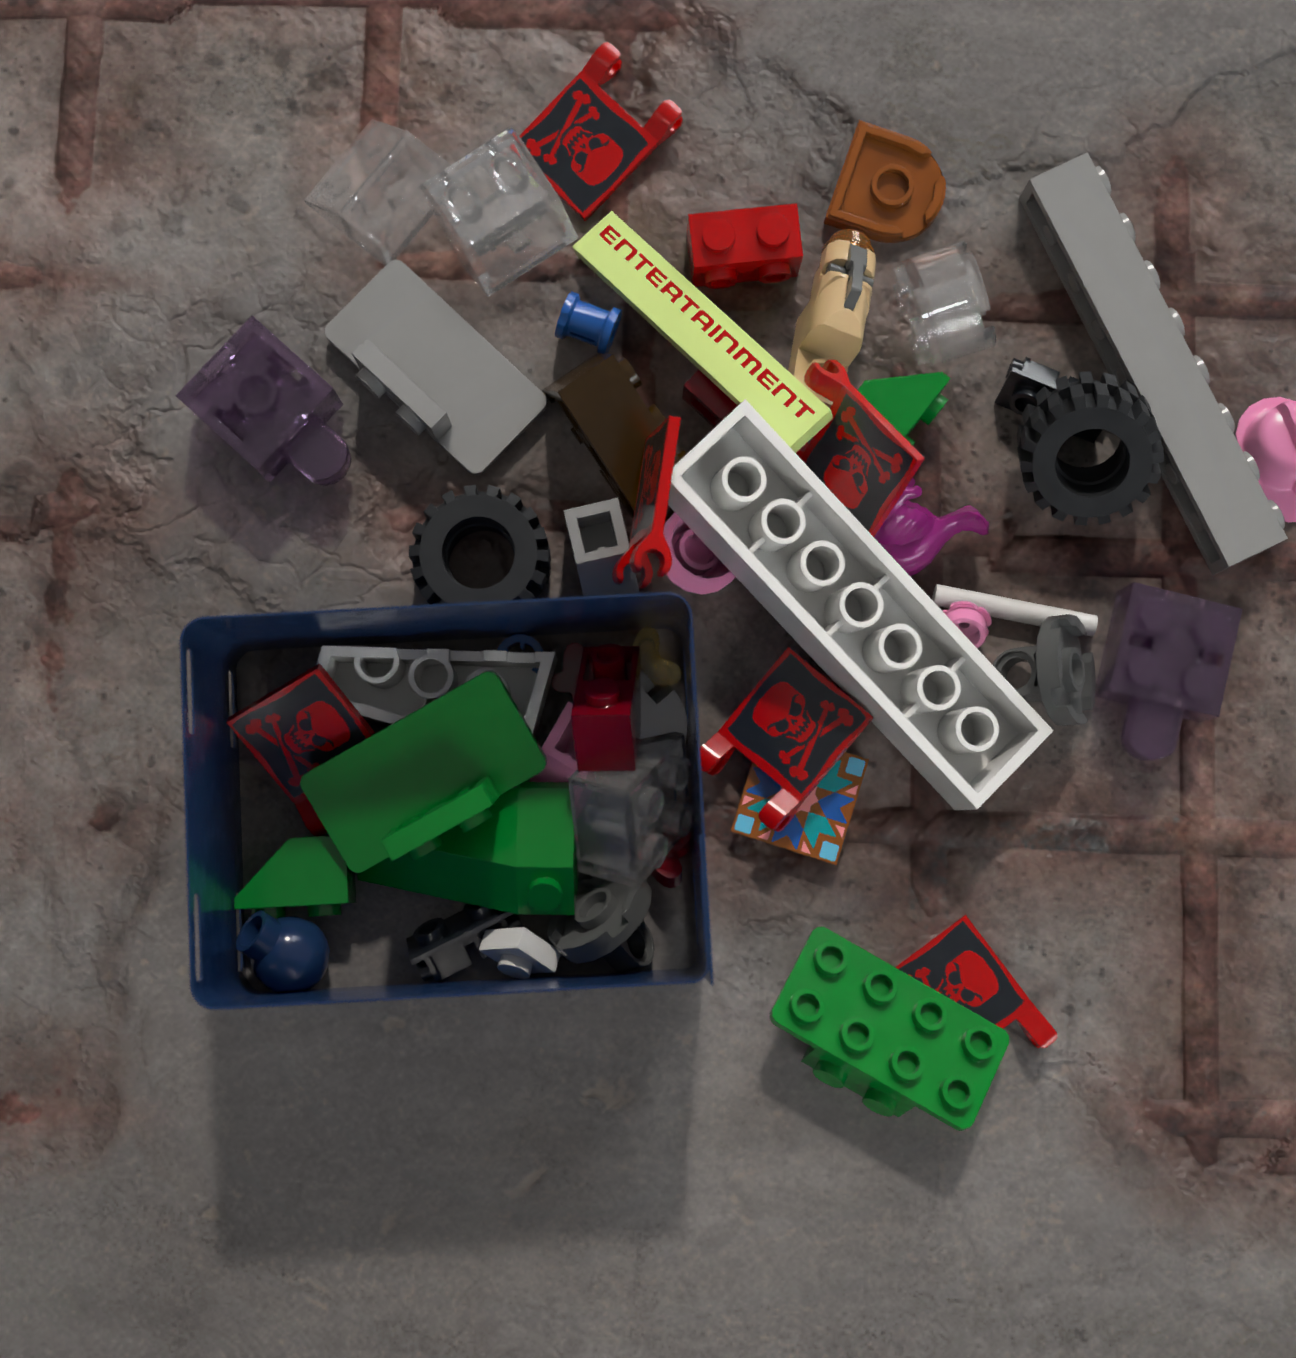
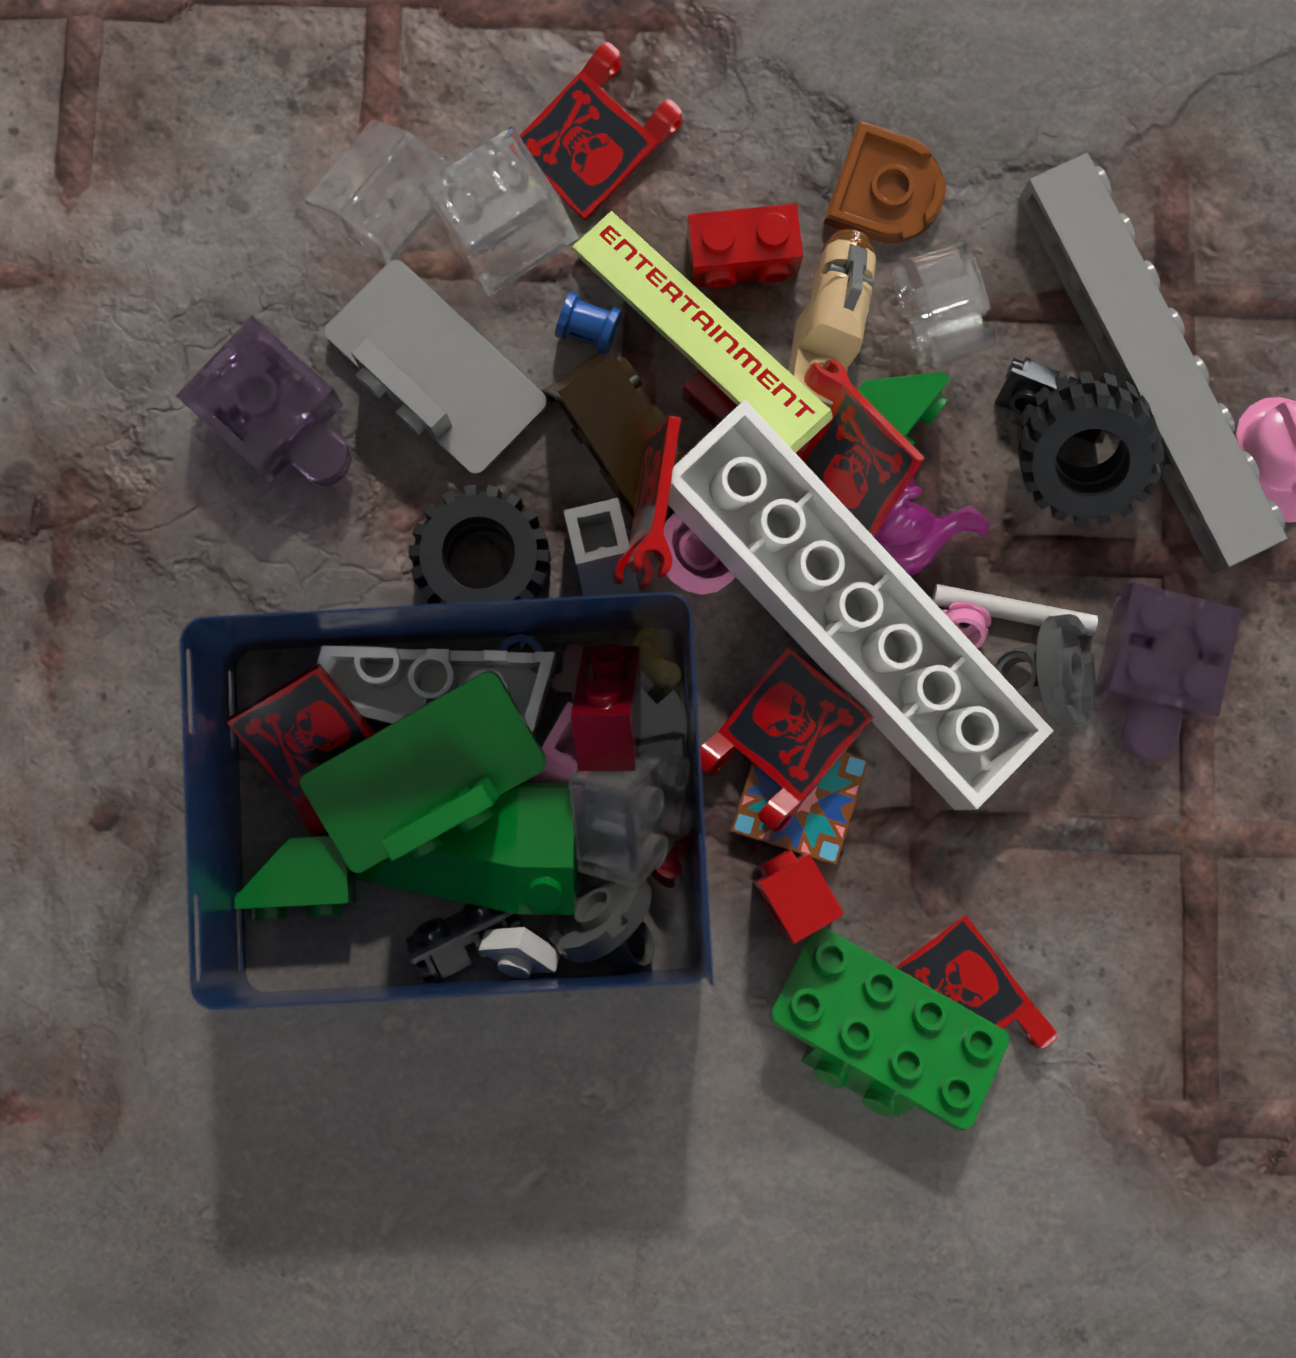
(284, 951): dark blue piece -> none
(796, 895): none -> red brick

